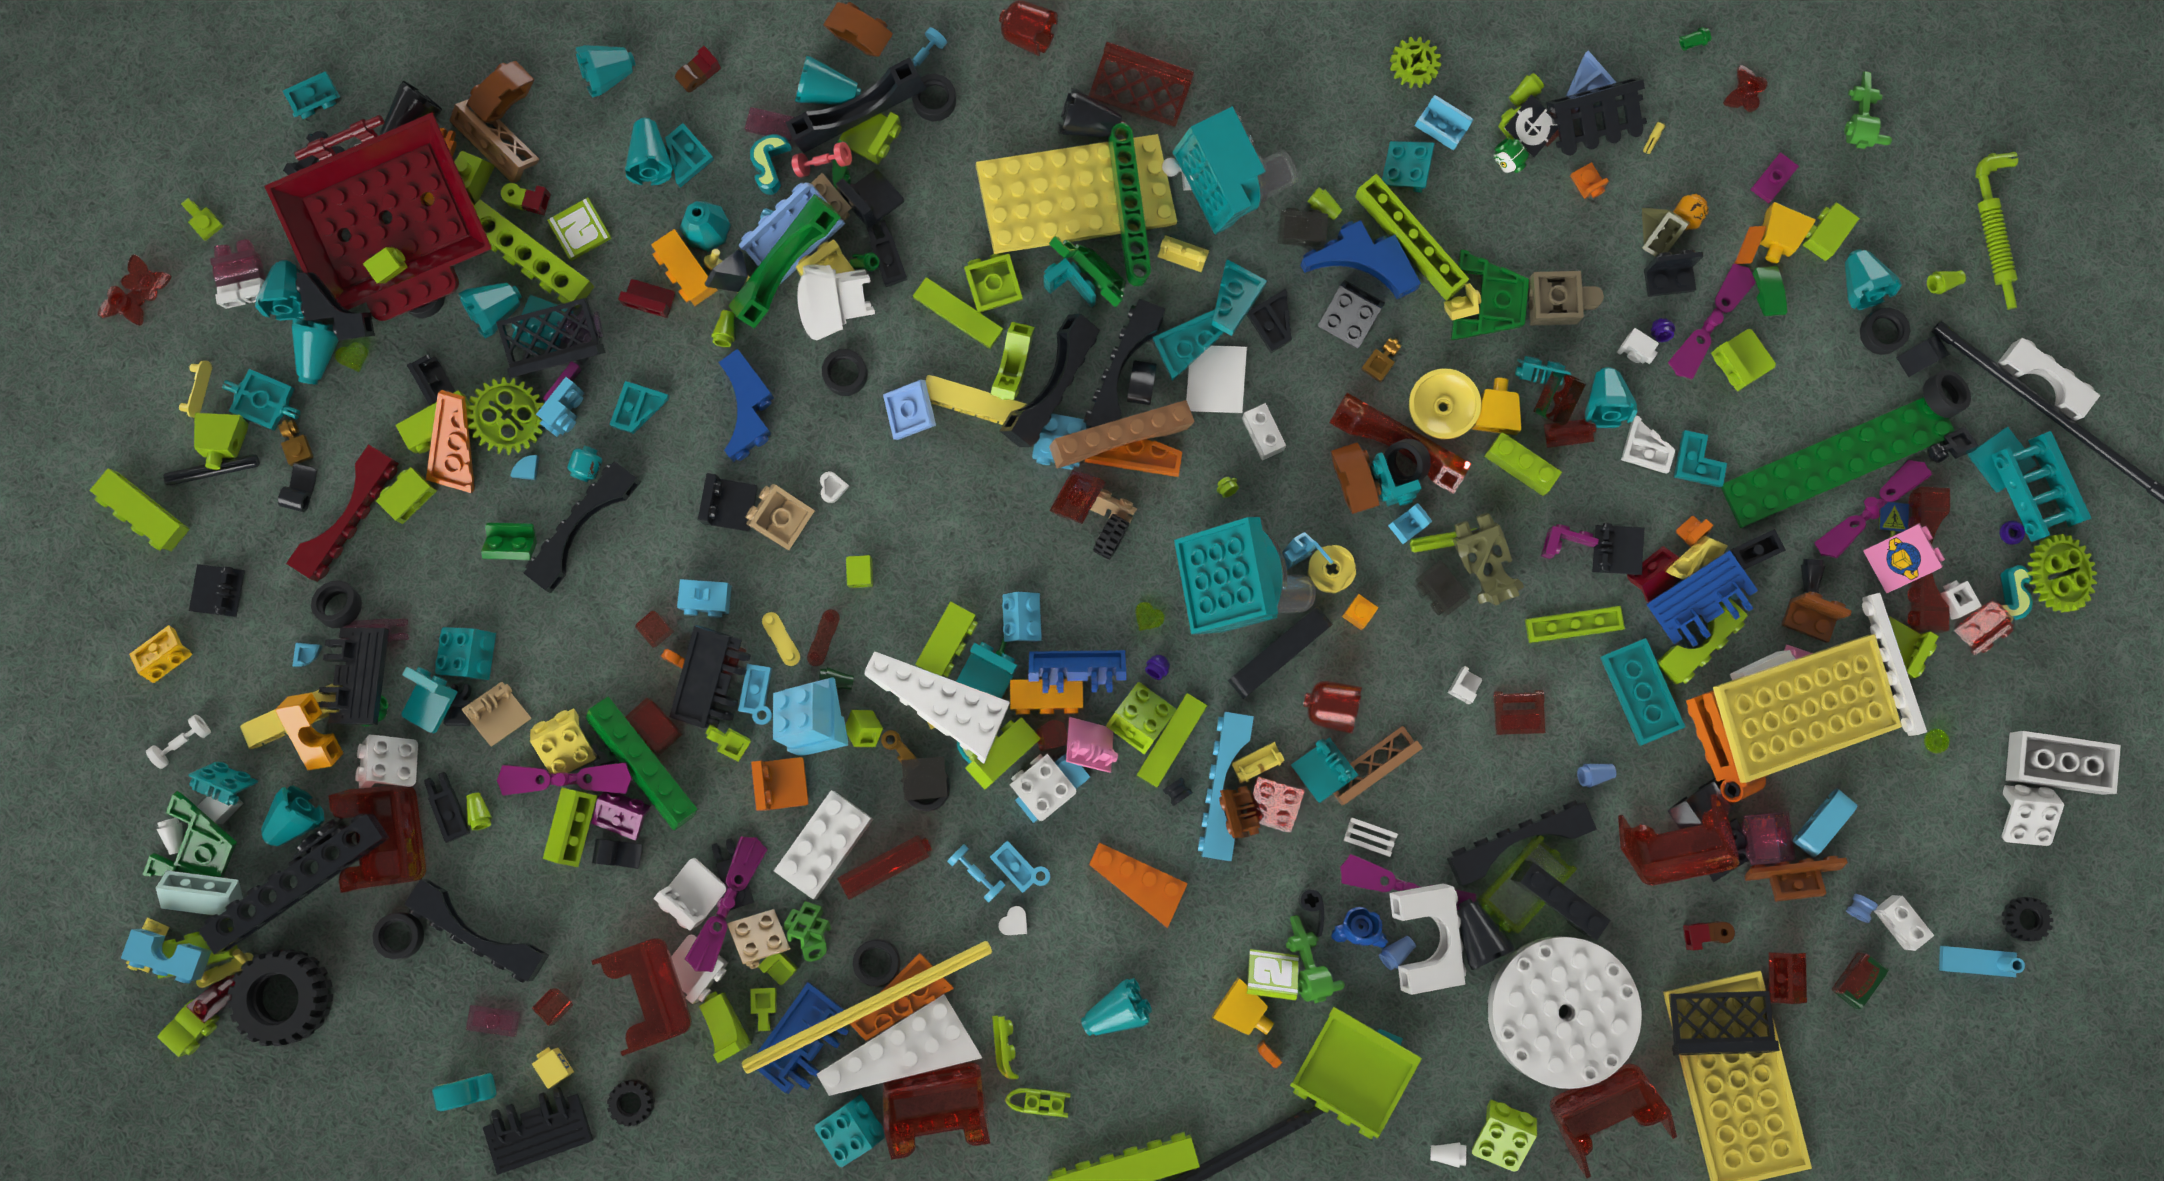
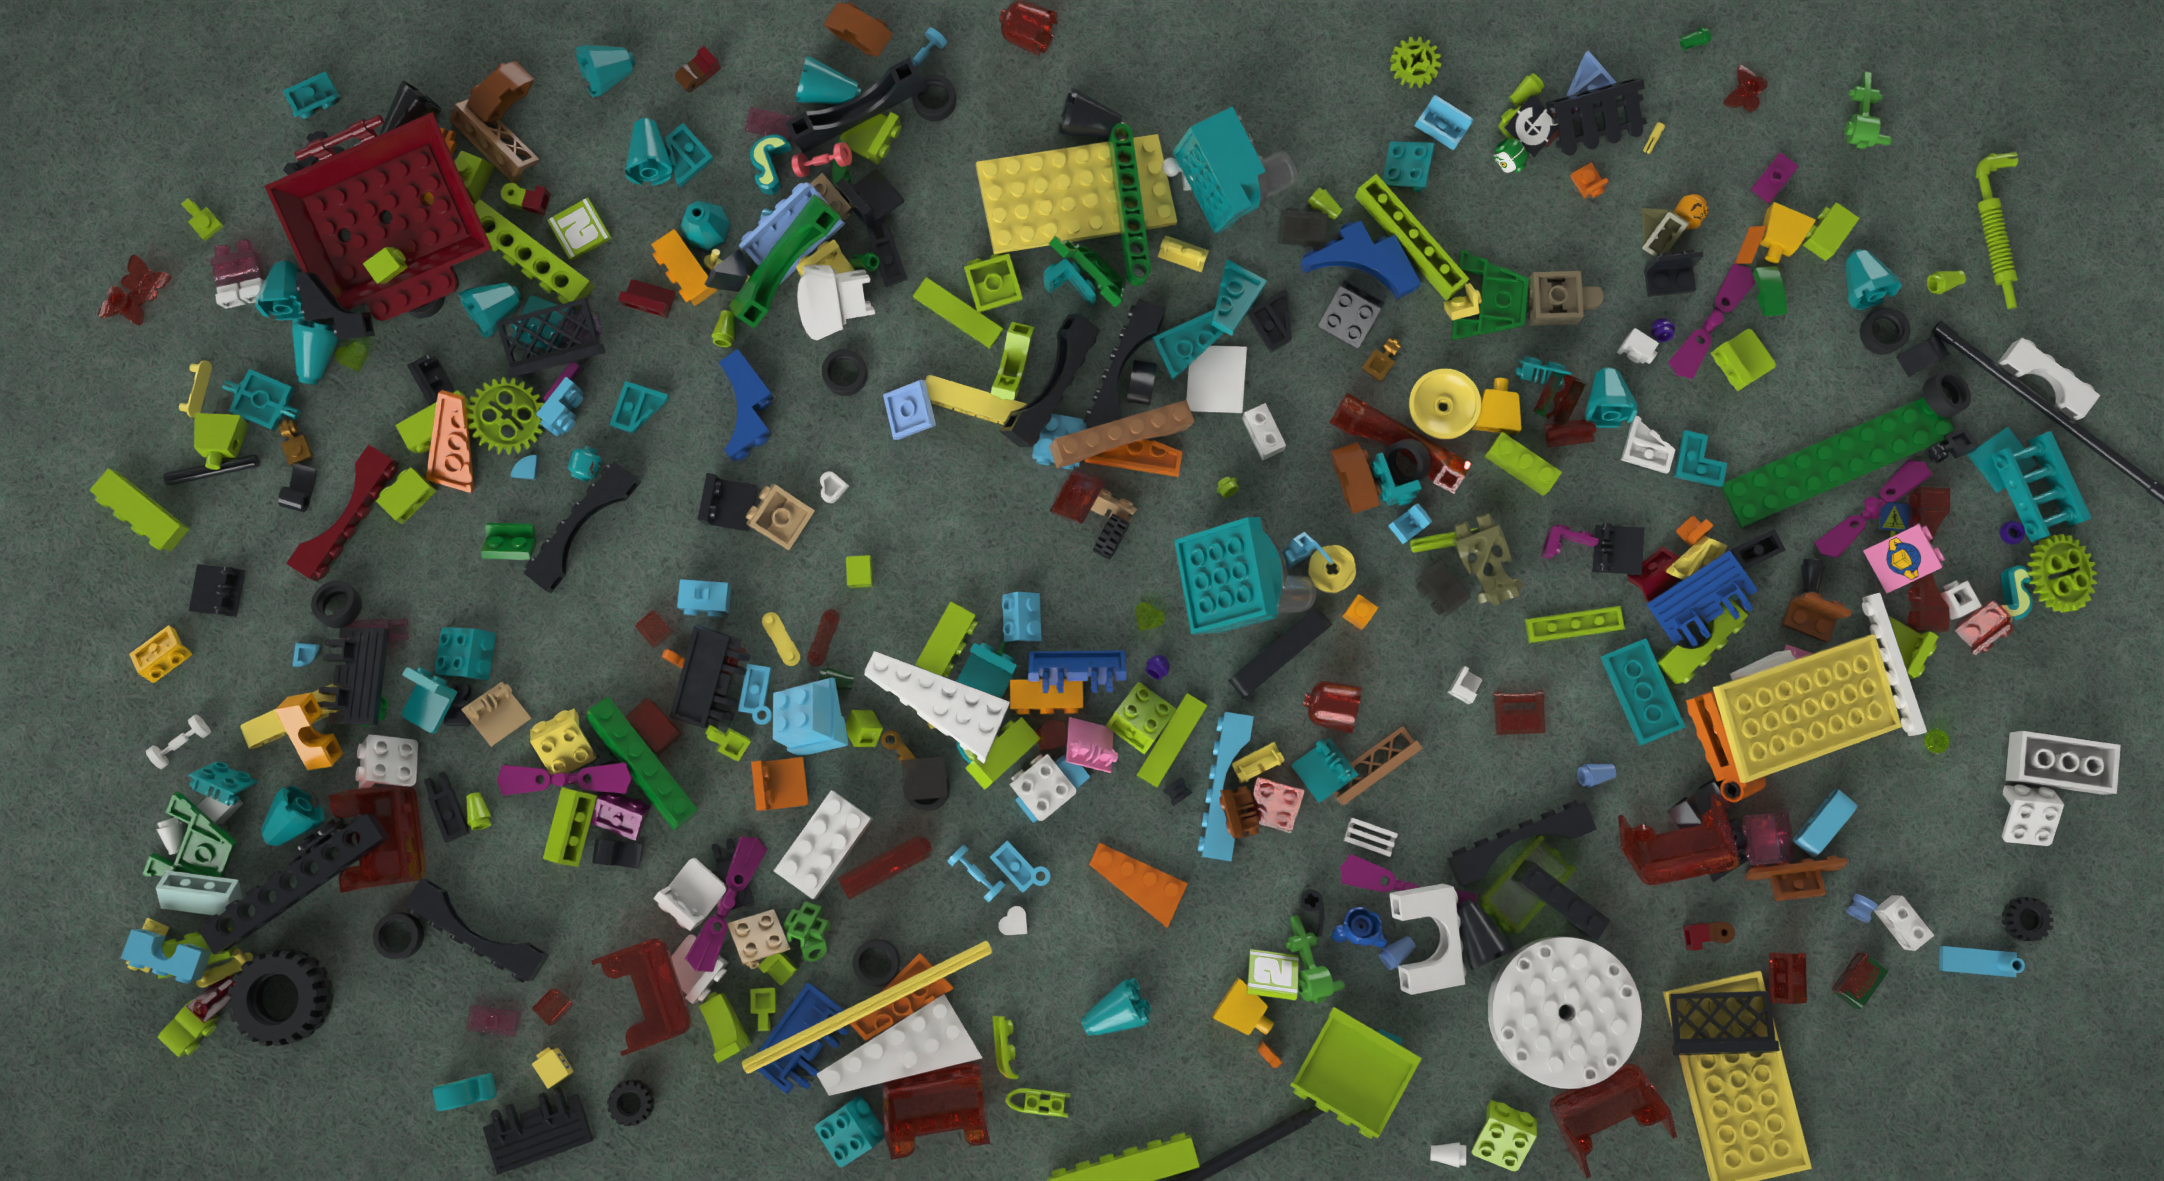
(1148, 65): clear red fence -> none

